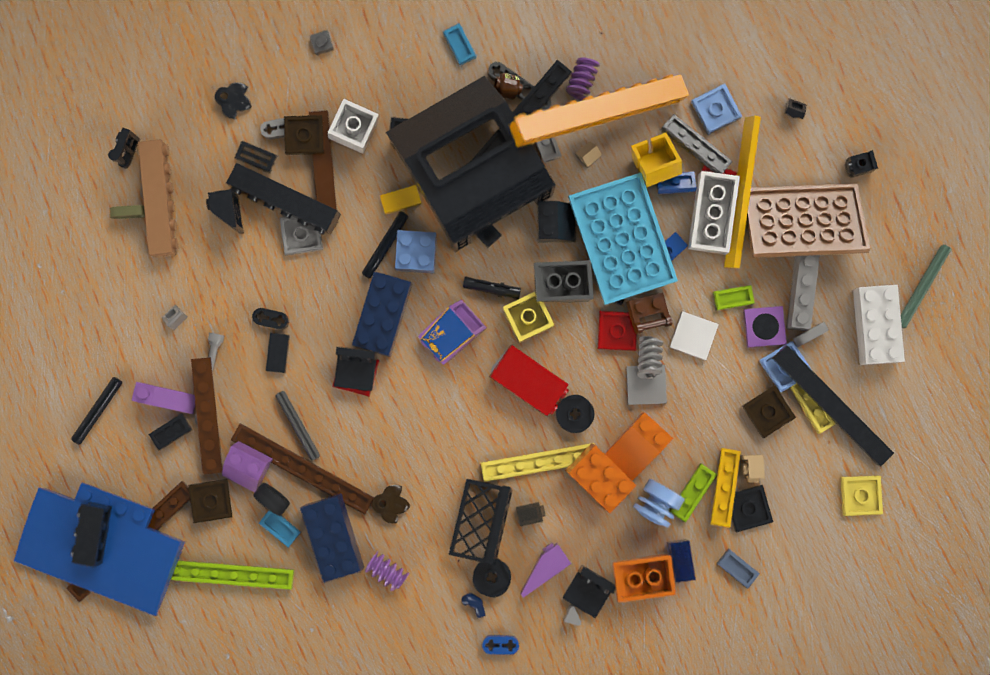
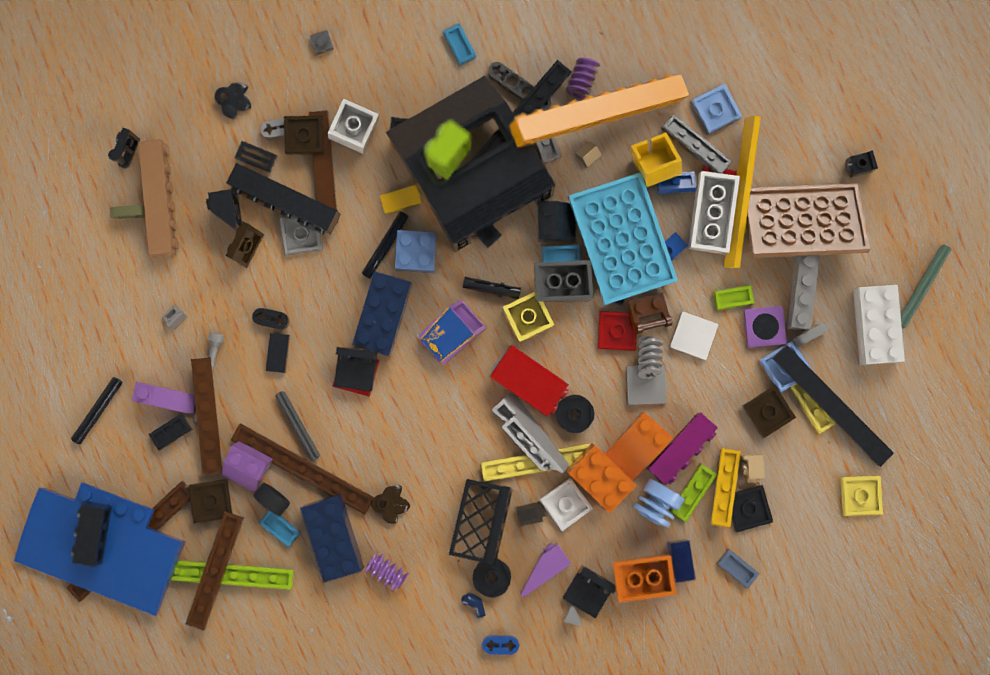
(214, 570): none -> reddish brown tile
(244, 244): none -> dark brown plate
(448, 149): none -> lime brick
(508, 86): reddish brown head -> none
(529, 435): none -> light grey wedge
(561, 253): none -> dark azure tile
(566, 504): none -> white tile
(682, 448): none -> magenta brick
(795, 109): black plate -> none

